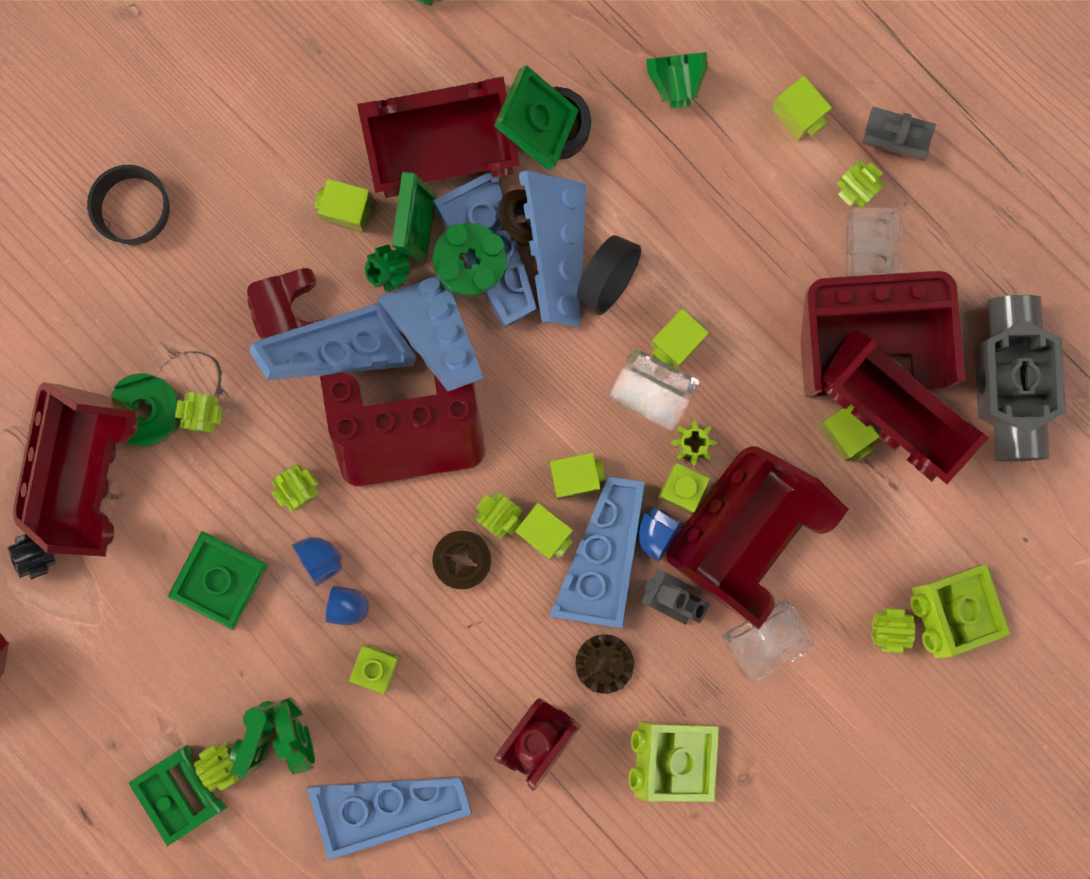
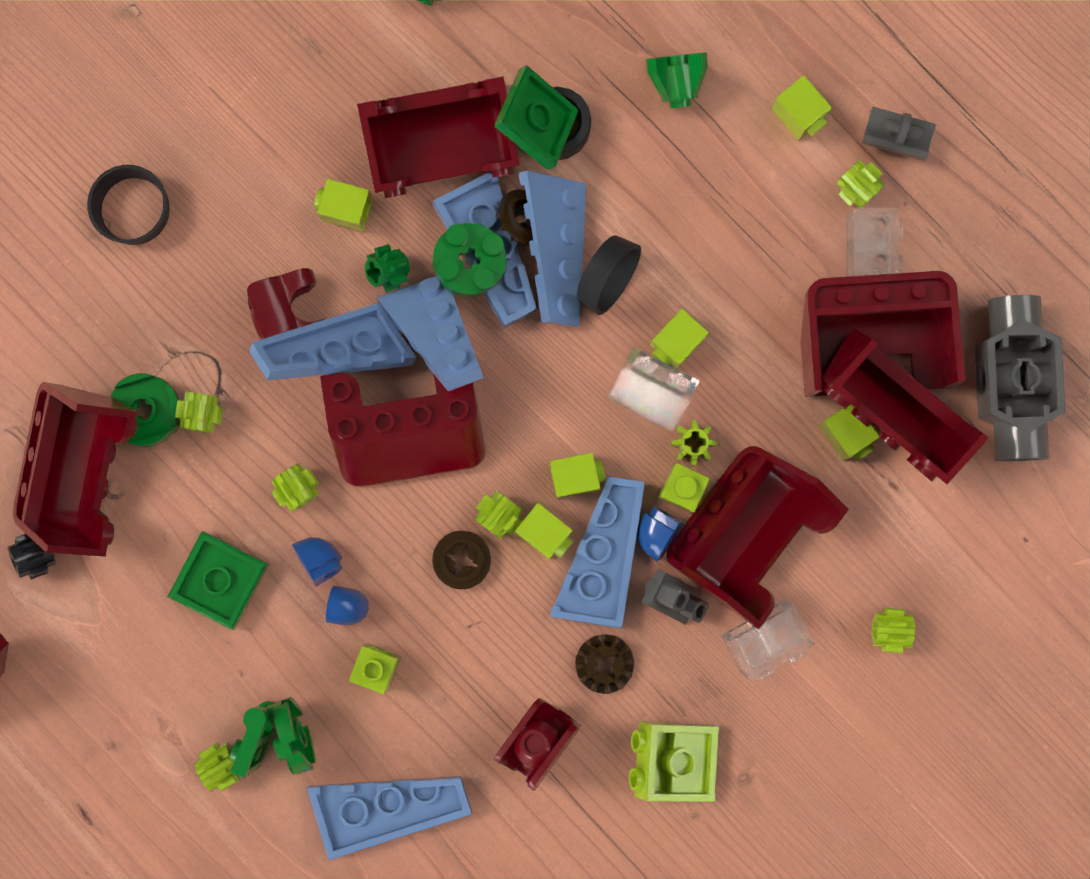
(166, 801): green plate -> none
(413, 218): green plate -> none
(959, 612): lime plate -> none

